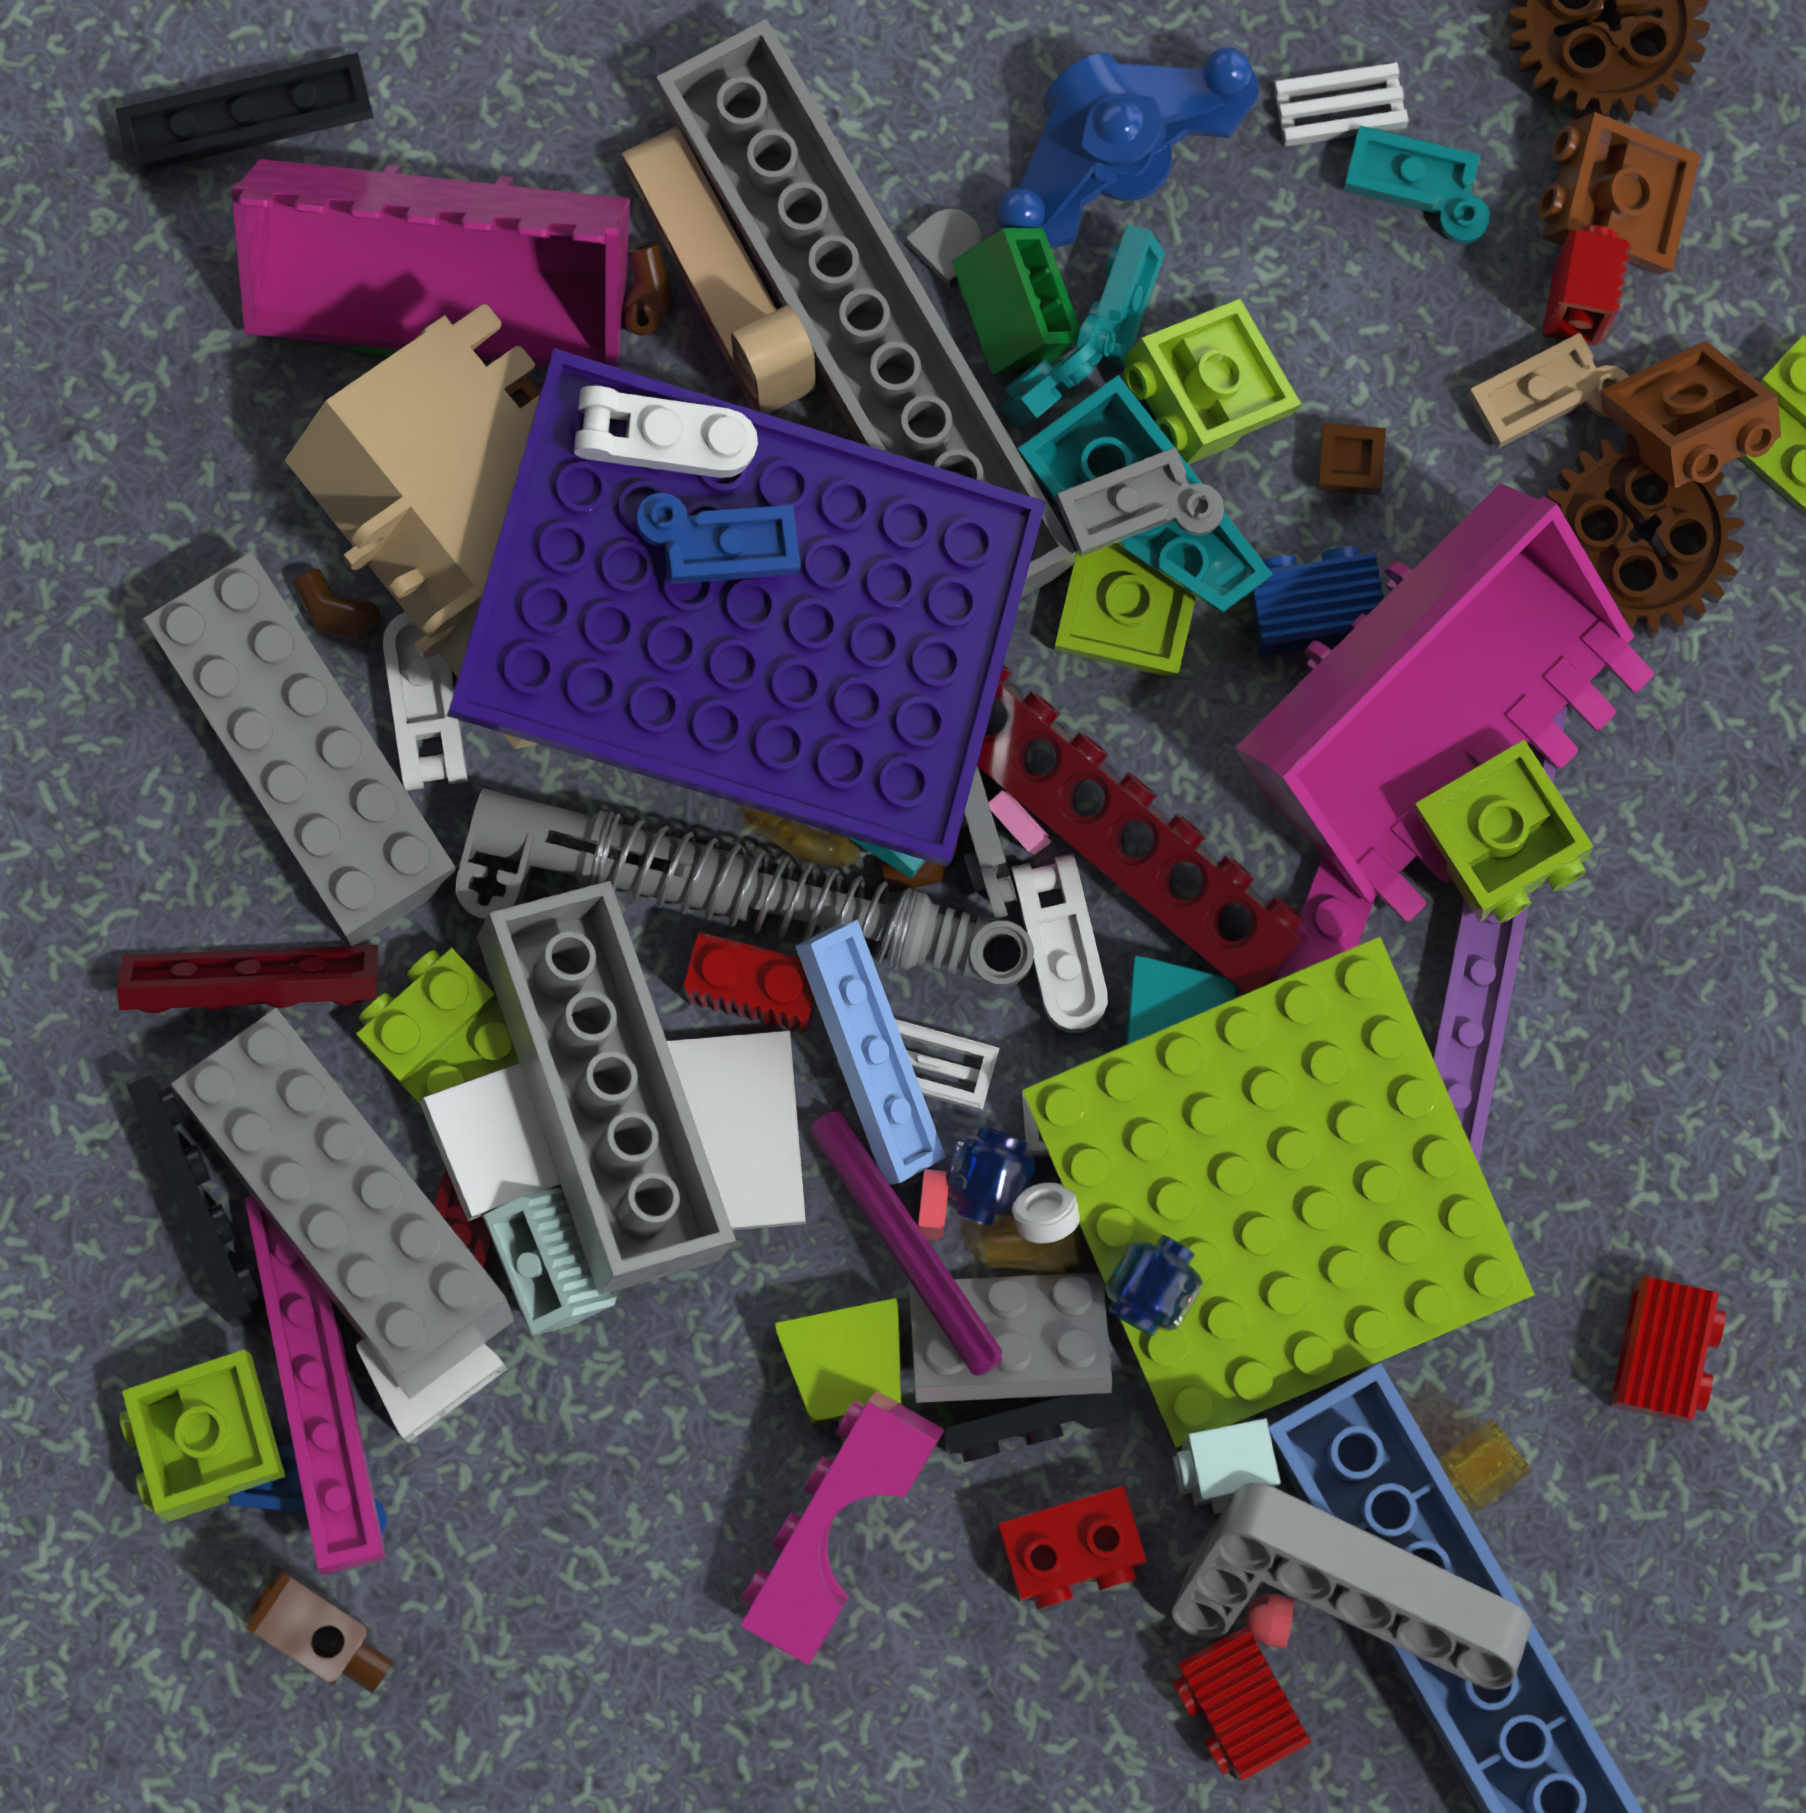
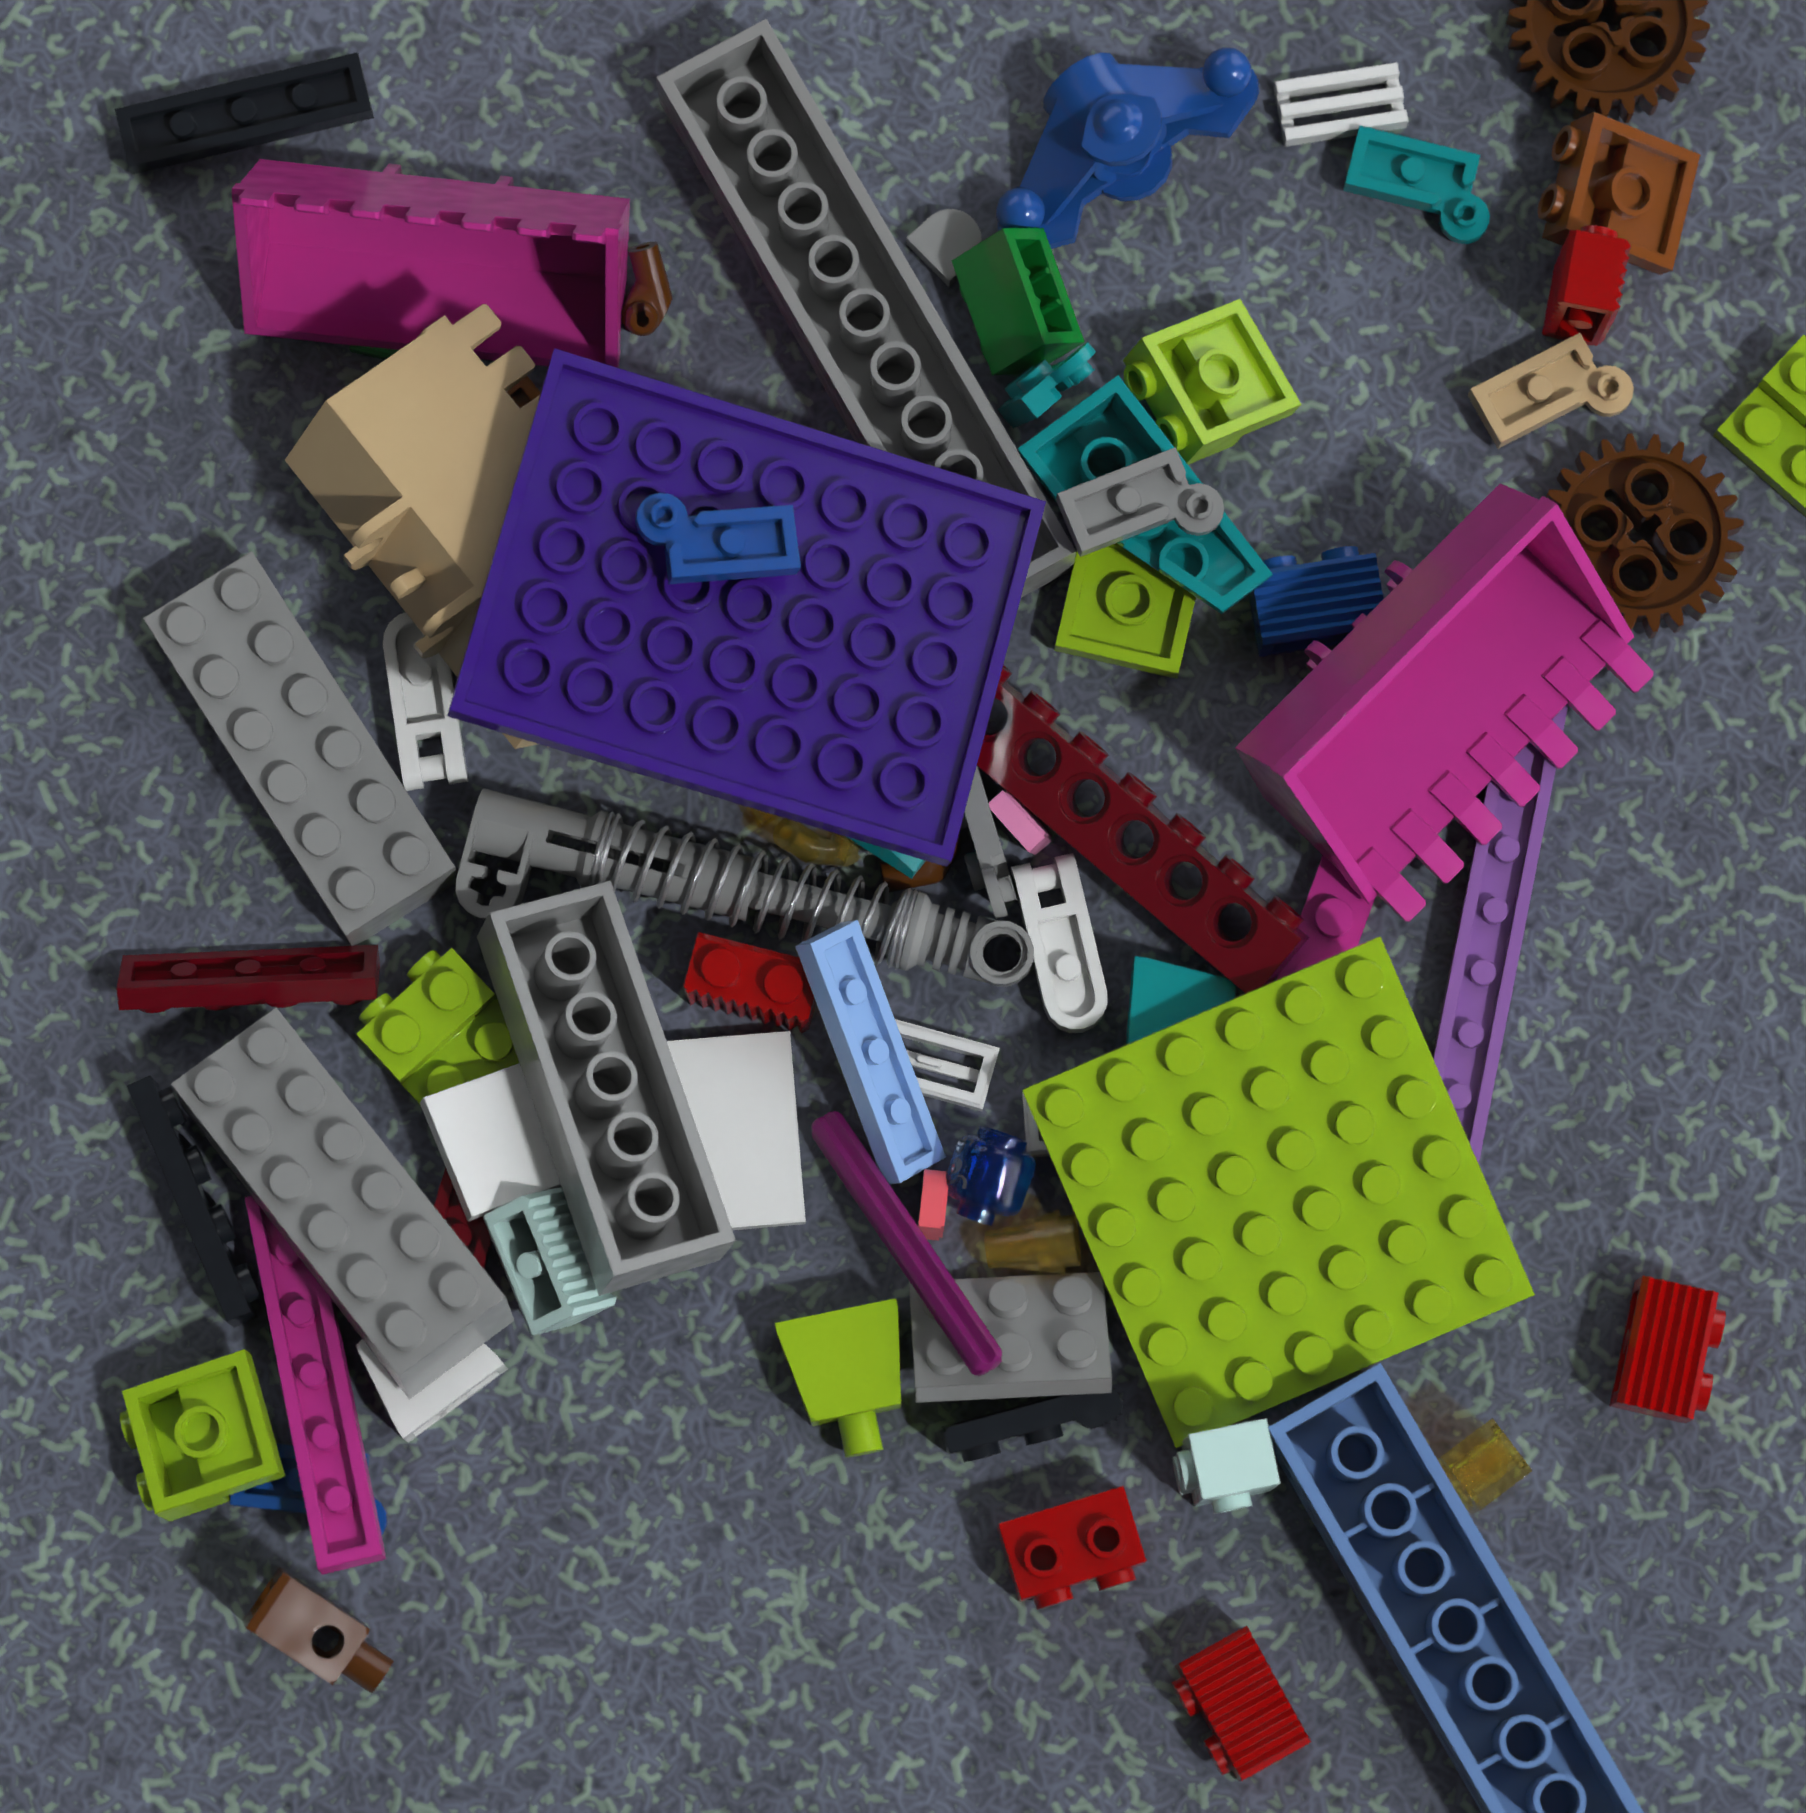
(333, 615): reddish brown arm -> none
(664, 434): white plate -> none
(761, 344): tan beam -> none
(801, 1595): dark pink arch -> none
(1046, 1213): white tile -> none
(1118, 315): teal hinge -> none
(1153, 1285): head -> none
(1270, 1619): coral hinge -> none
(1351, 459): reddish brown plate -> none
(1352, 1577): light grey beam -> none
(1505, 833): lime plate -> none
(1694, 414): dark orange plate -> none

